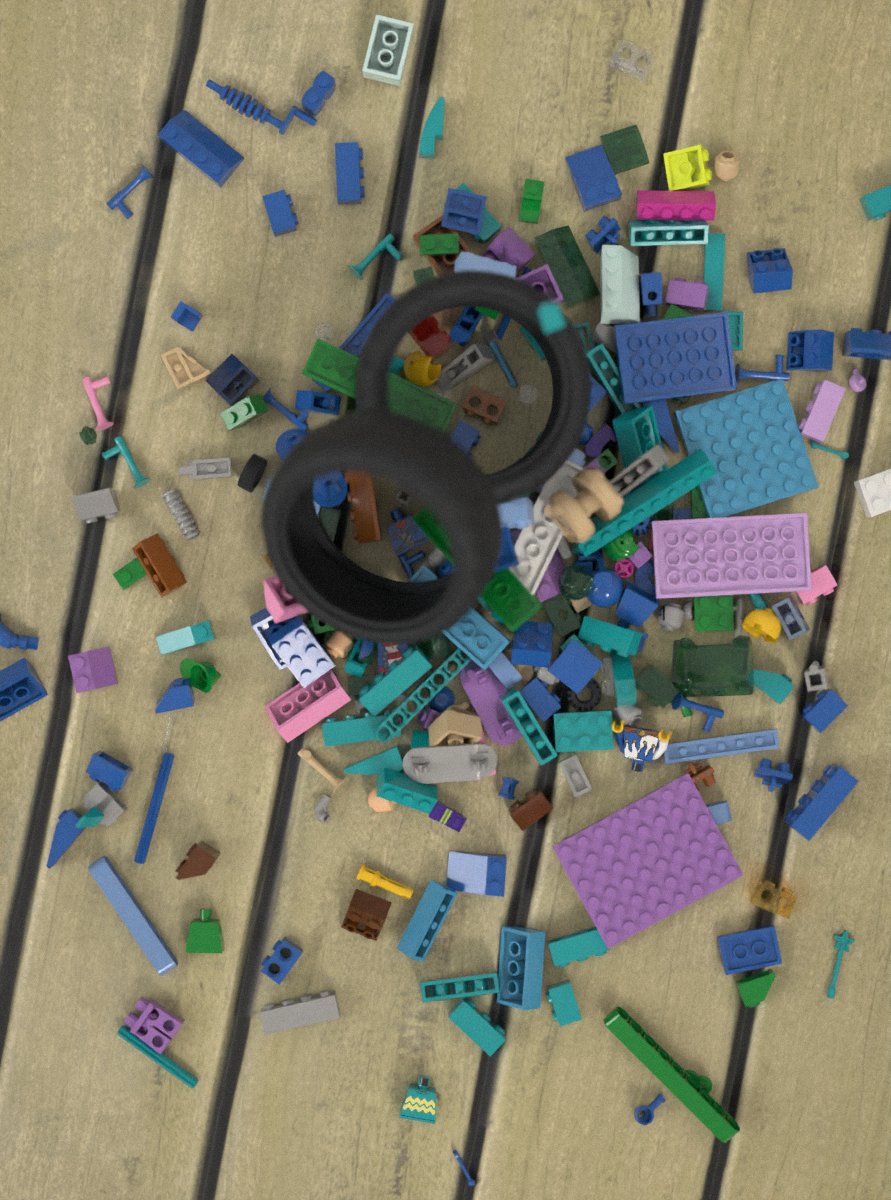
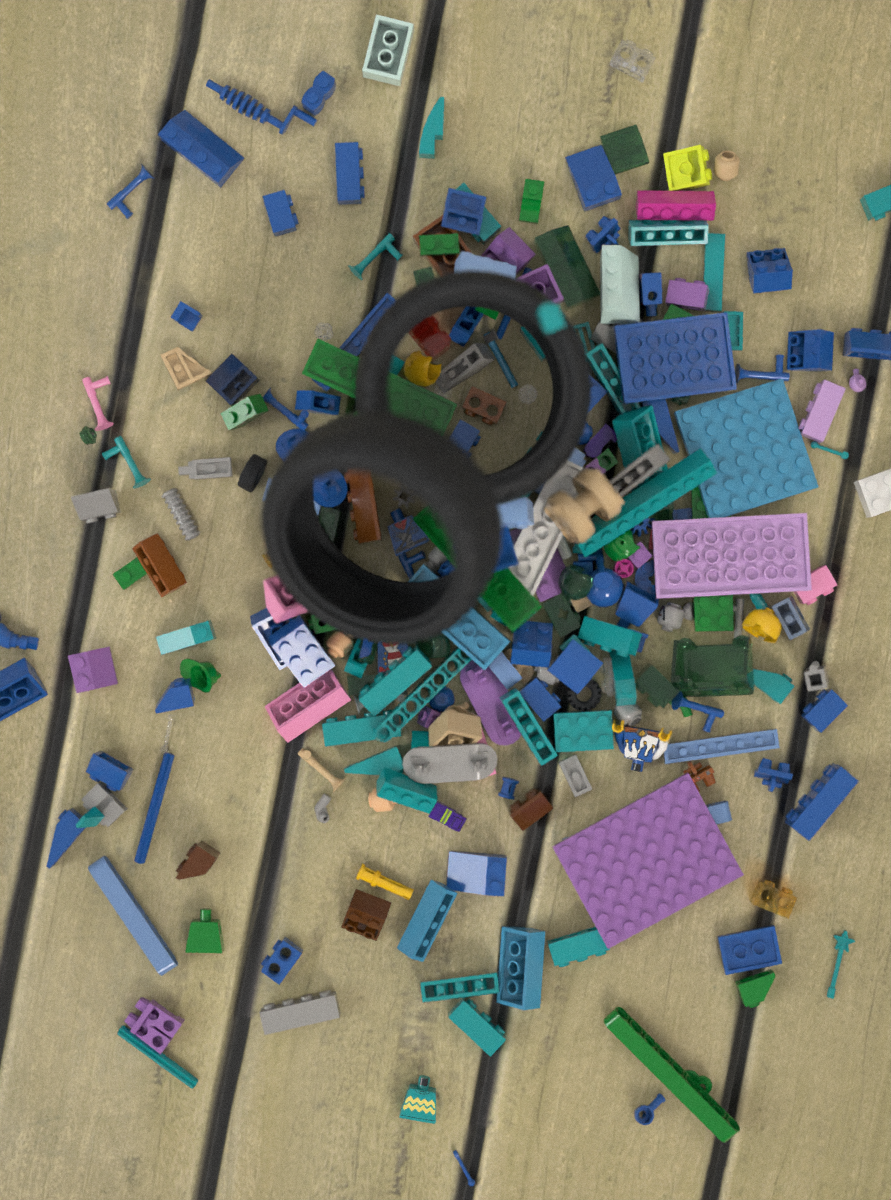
(564, 1003): teal brick -> none

